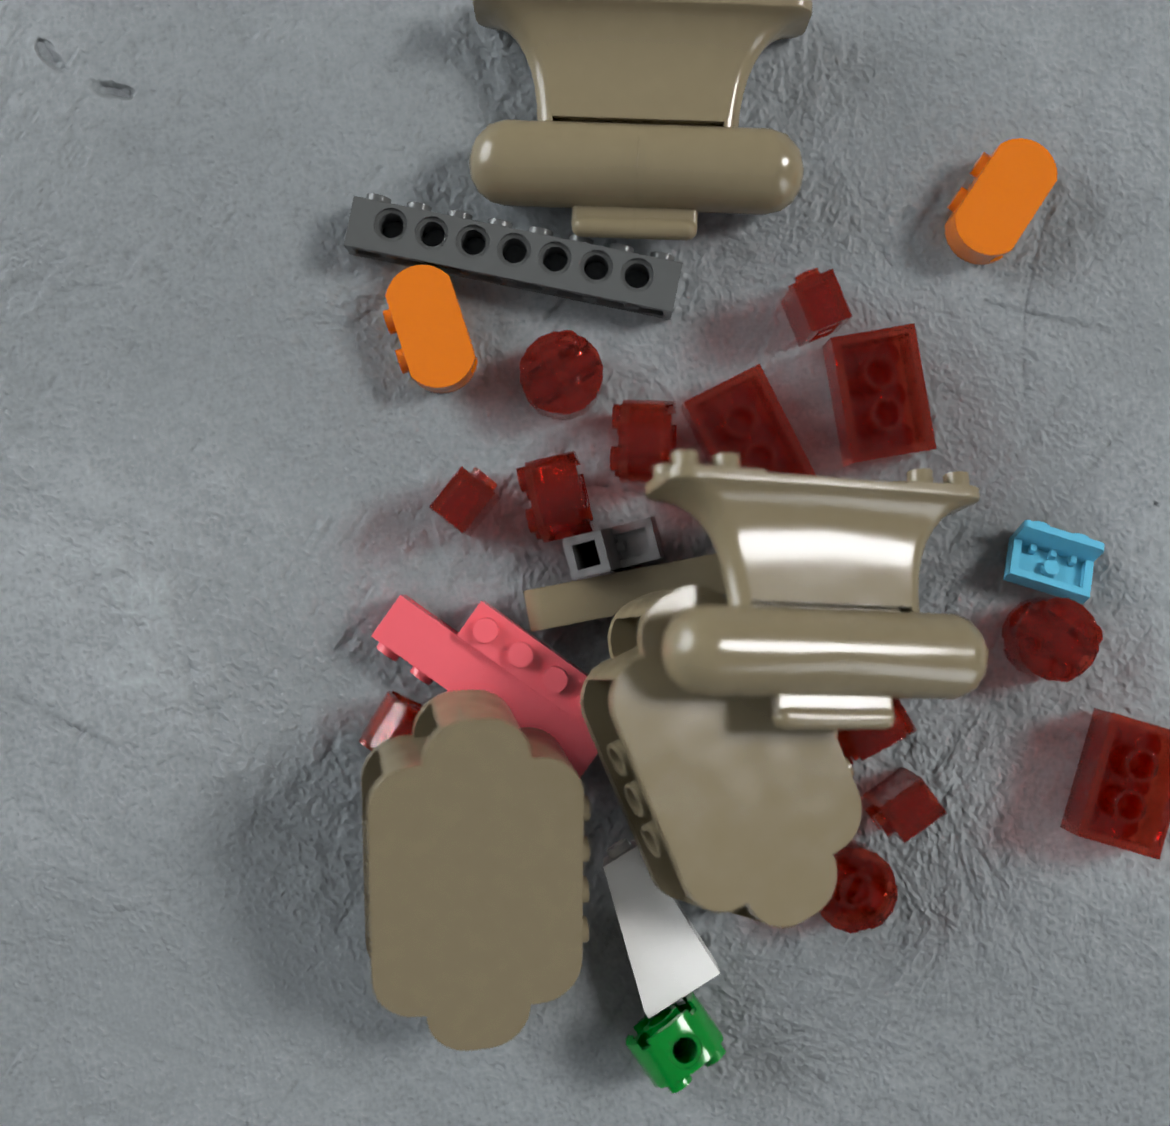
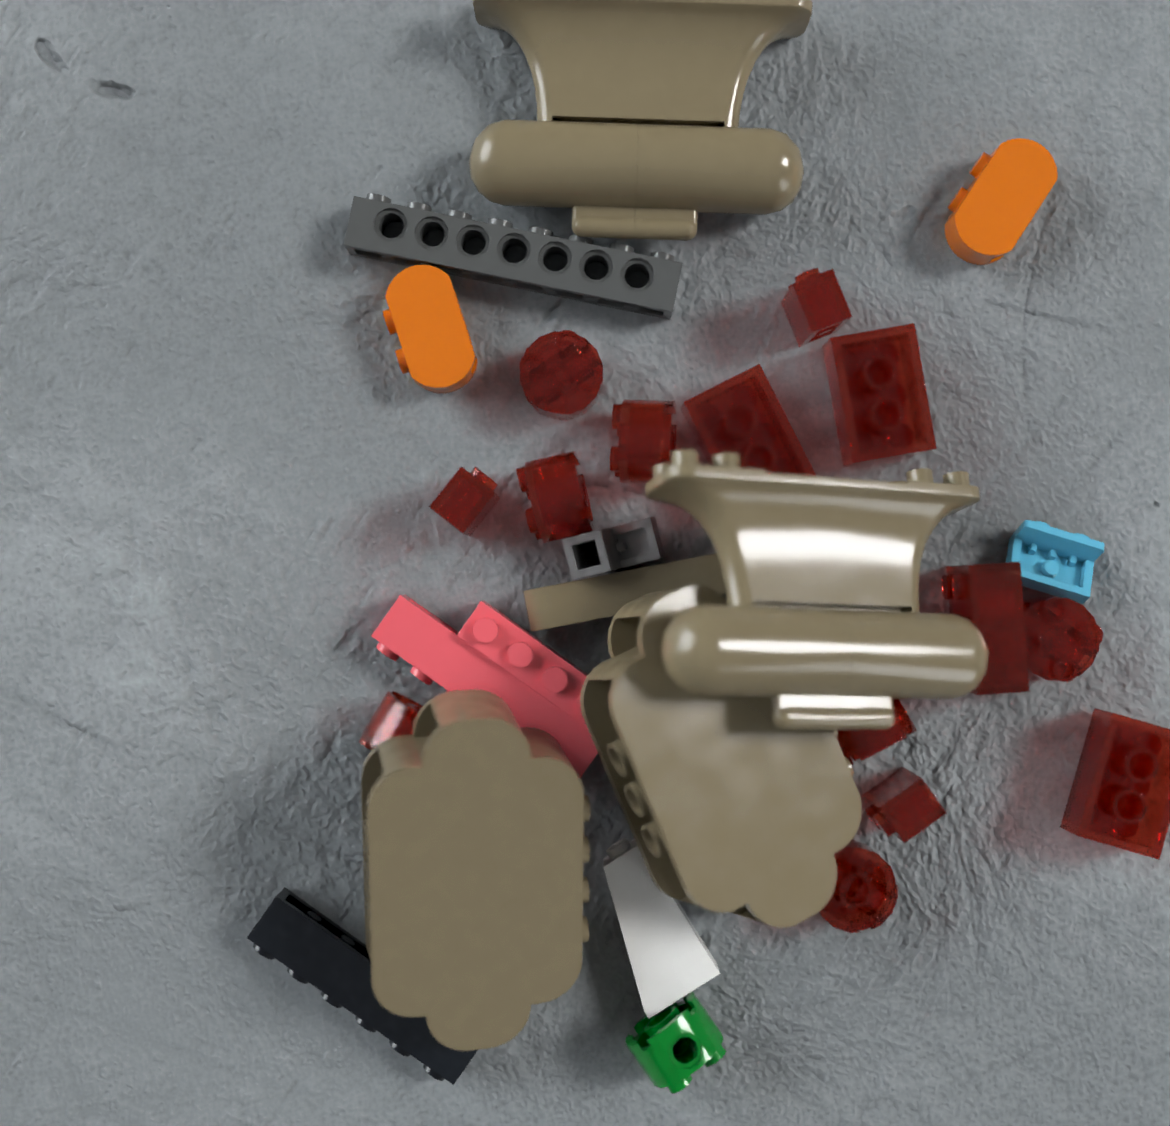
(341, 968): none -> black brick
(993, 602): none -> clear red brick

